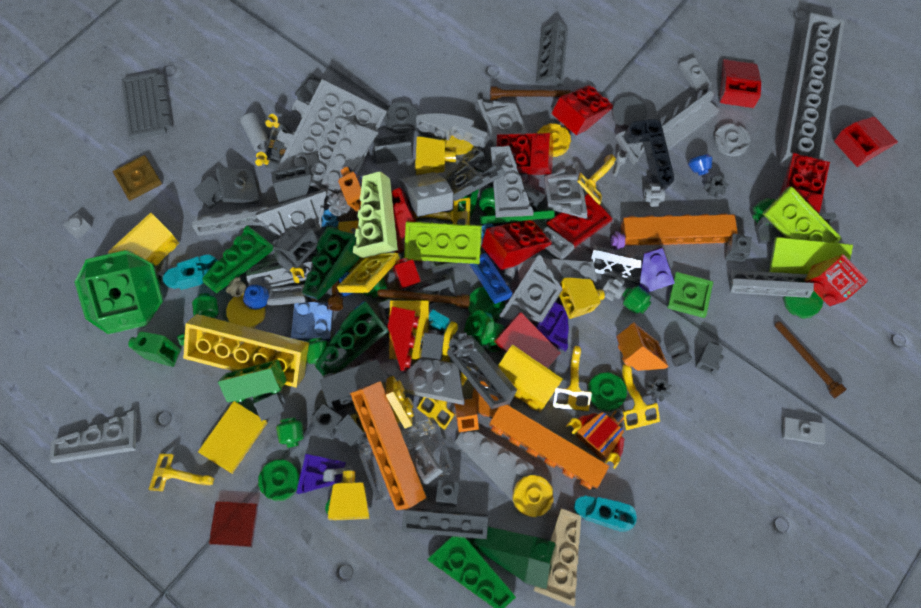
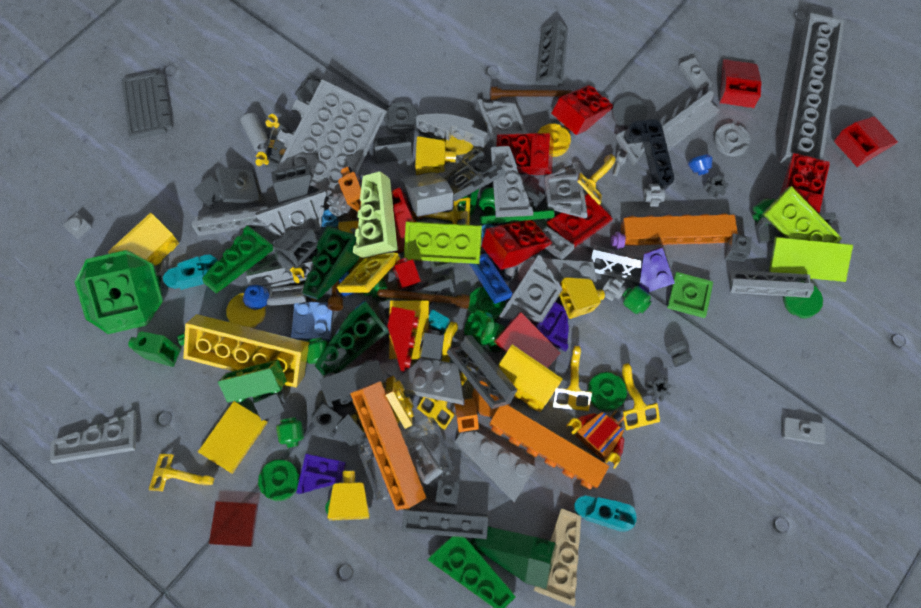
(137, 177): pearl gold tile -> none
(205, 305): green head -> none
(236, 287): dark tan plate -> none
(329, 475): light grey hand -> none
(348, 151): light grey wing -> none
(461, 344): dark grey gear -> none
(532, 496): yellow tile -> none
(640, 349): orange slope -> none
(710, 358): dark grey brick -> none
(834, 387): reddish brown piece -> none
(835, 279): red slope -> none

